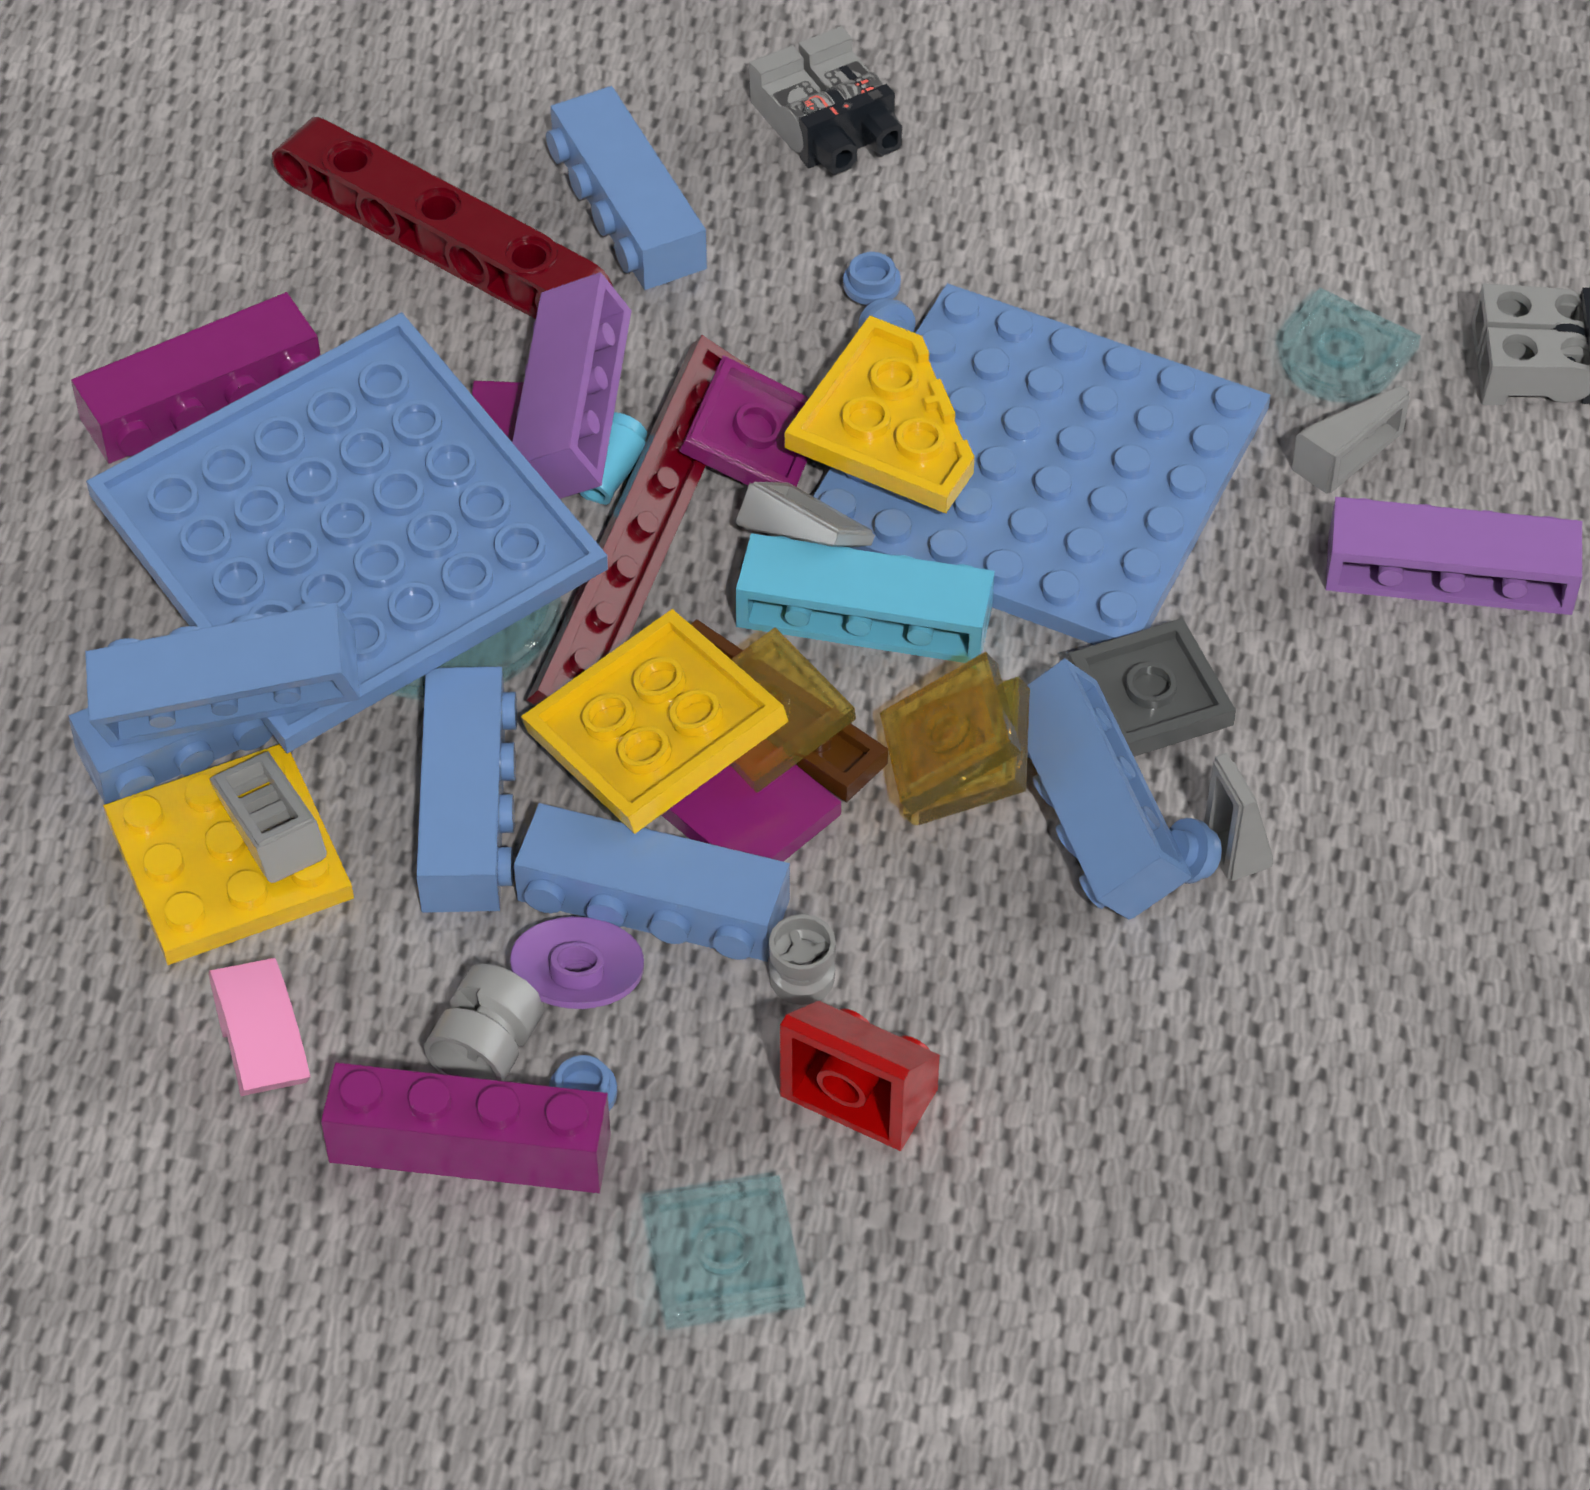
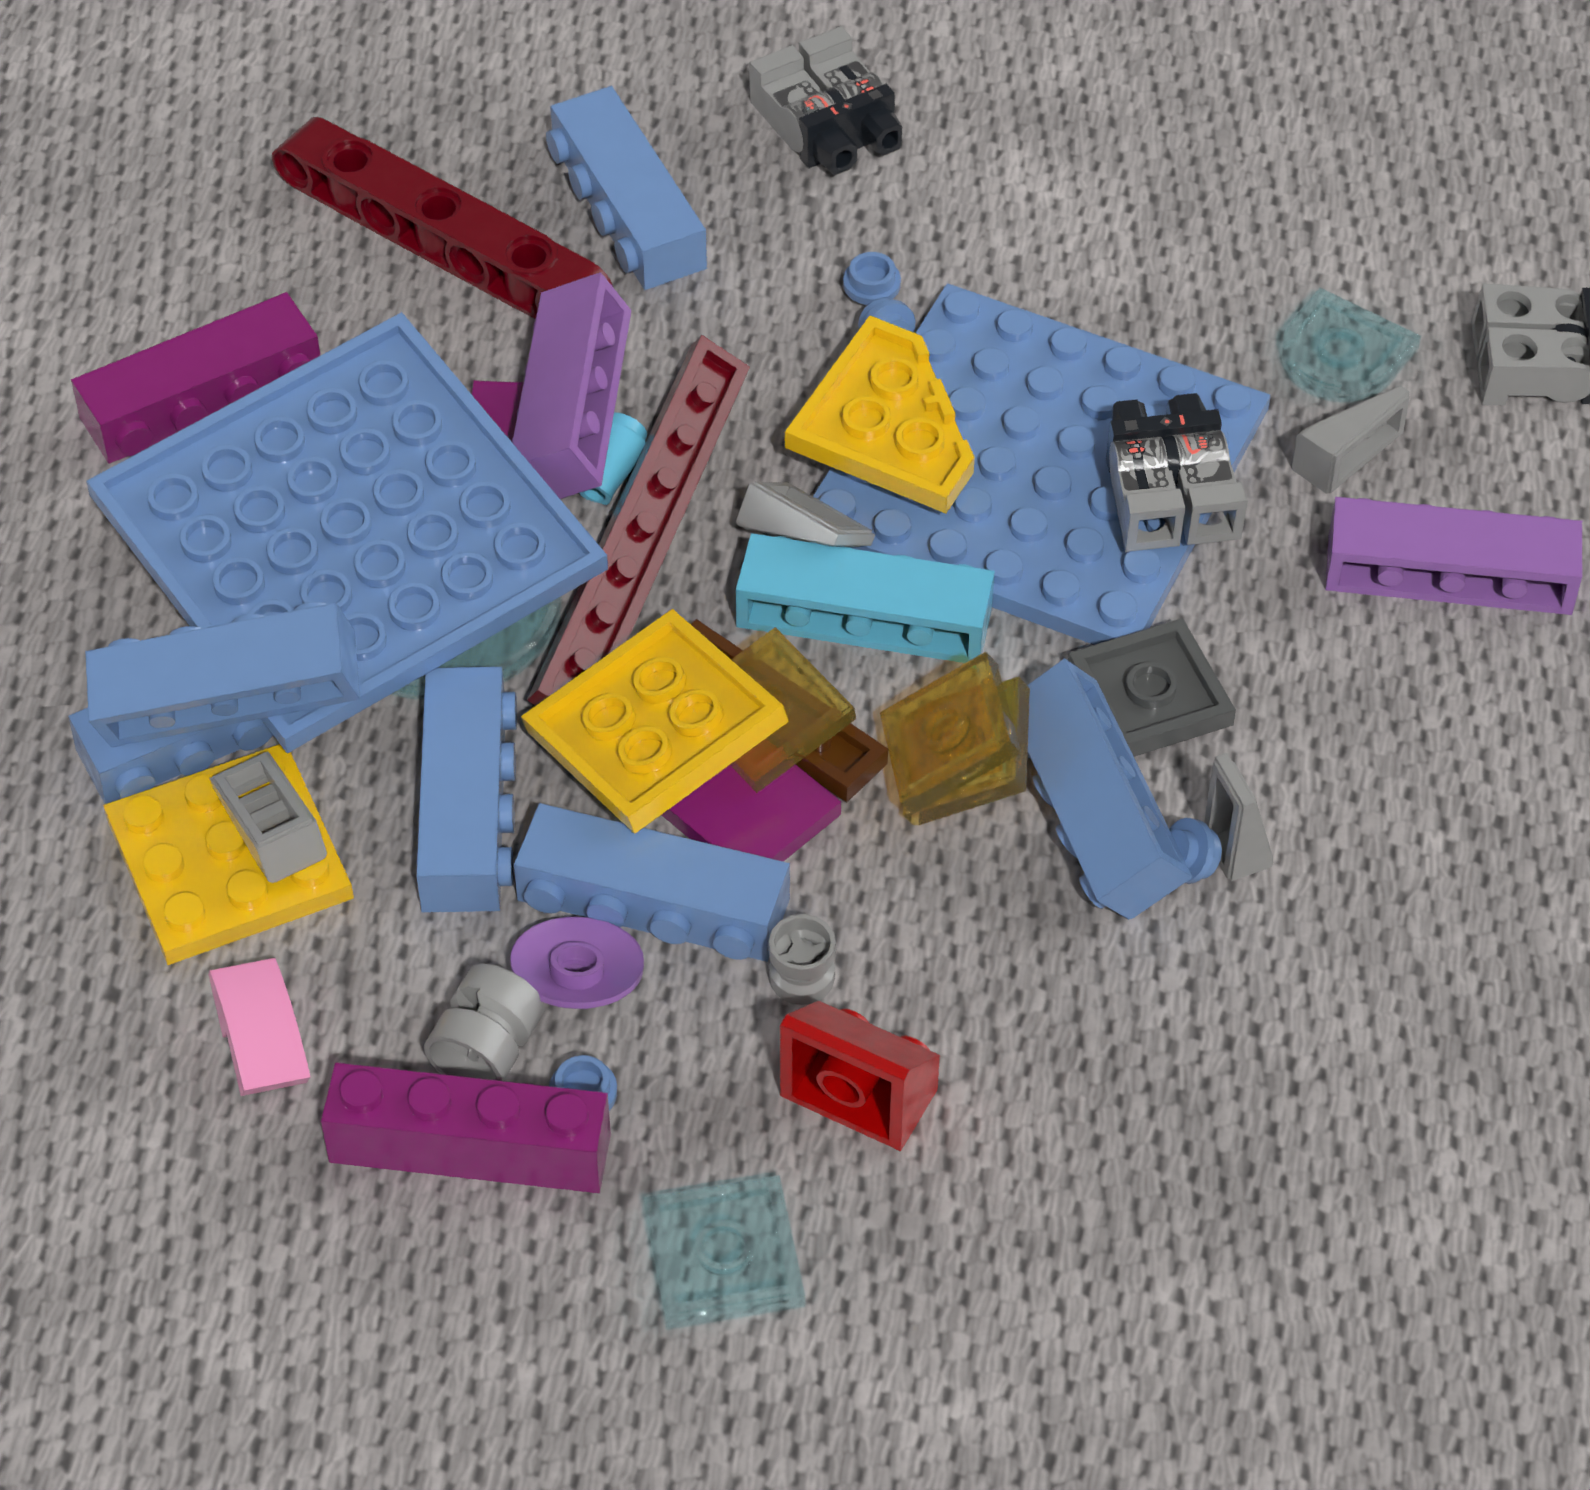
(744, 426): magenta tile -> none
(1172, 471): none -> hips

